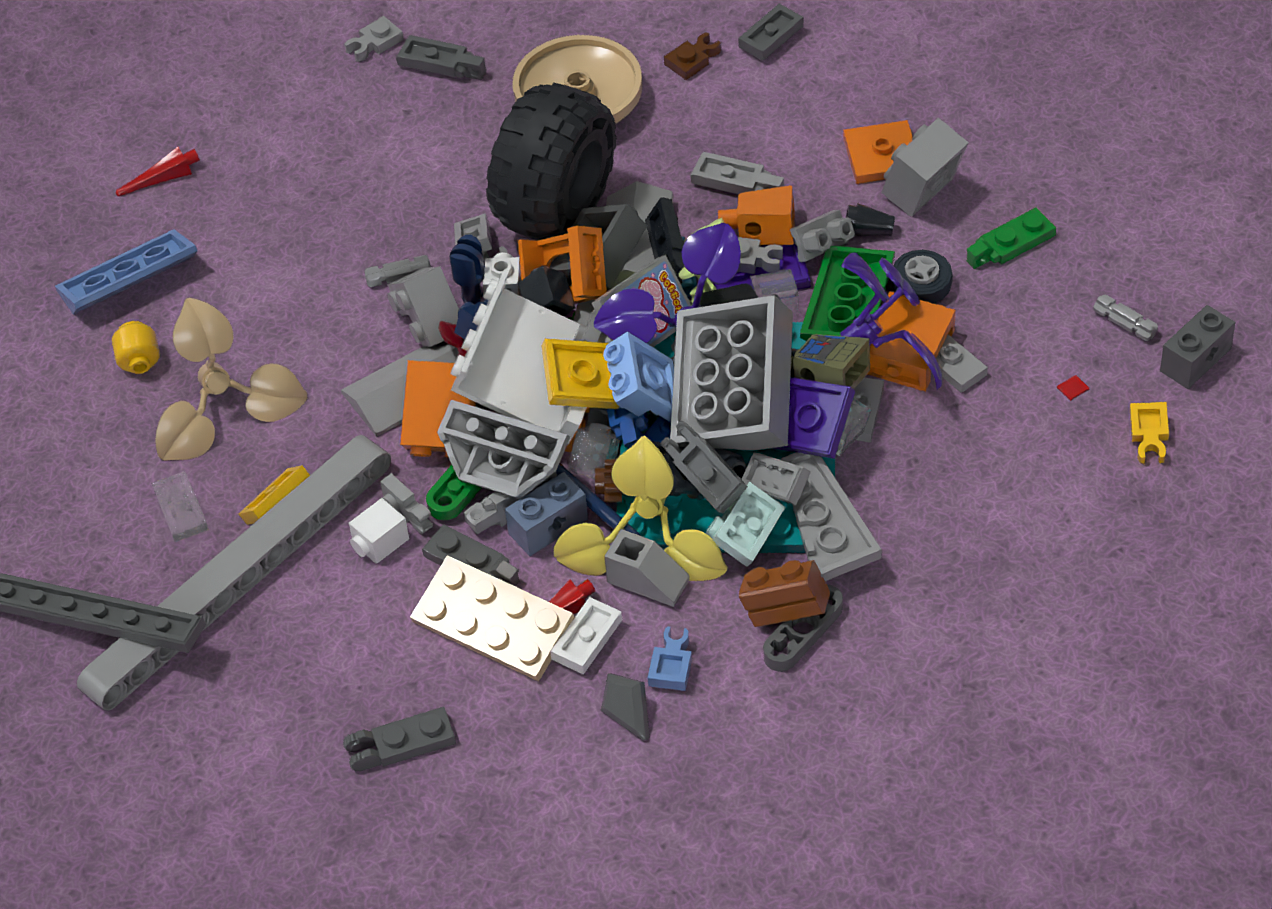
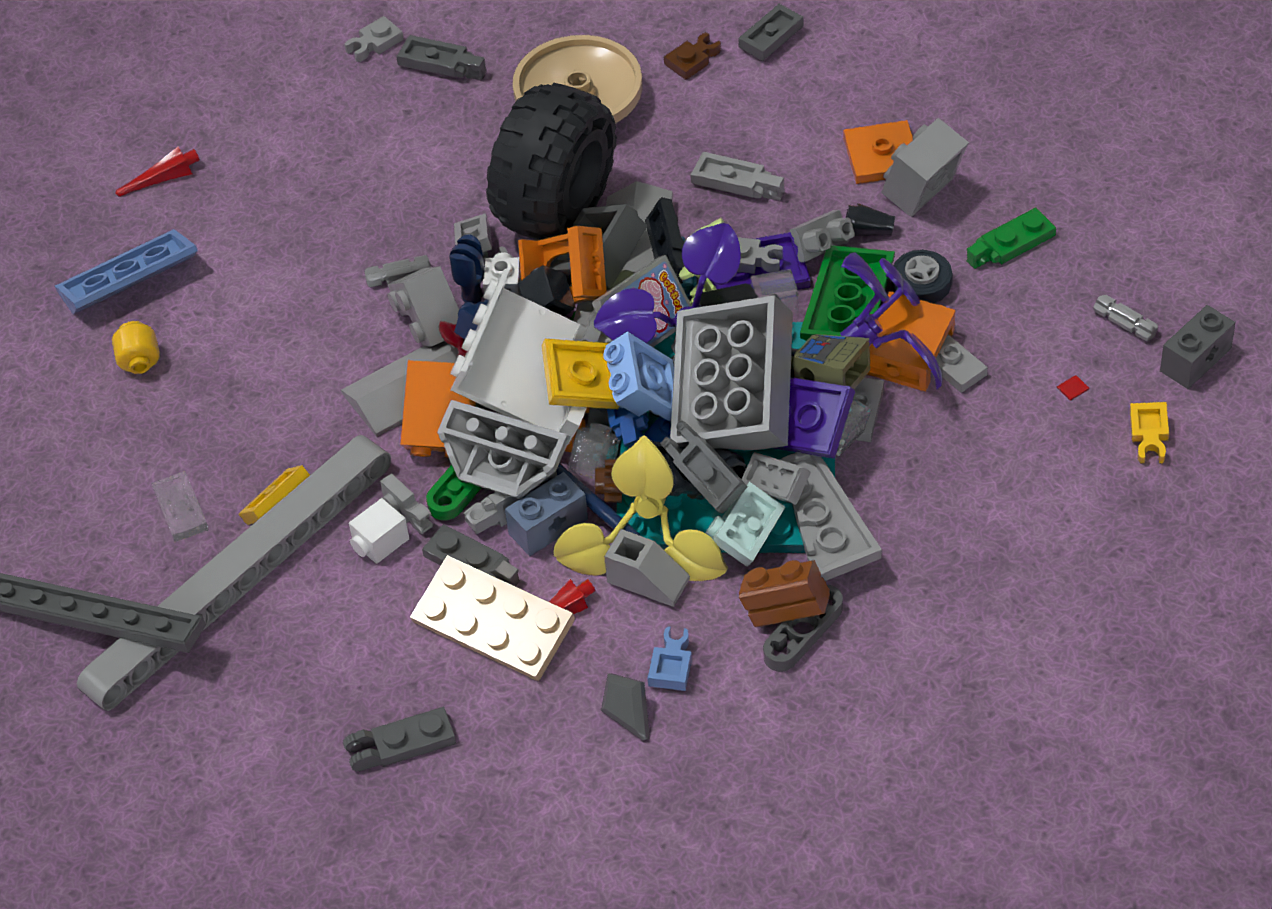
(201, 334): tan plant -> none
(586, 635): white plate -> none
(764, 215): orange torso -> none

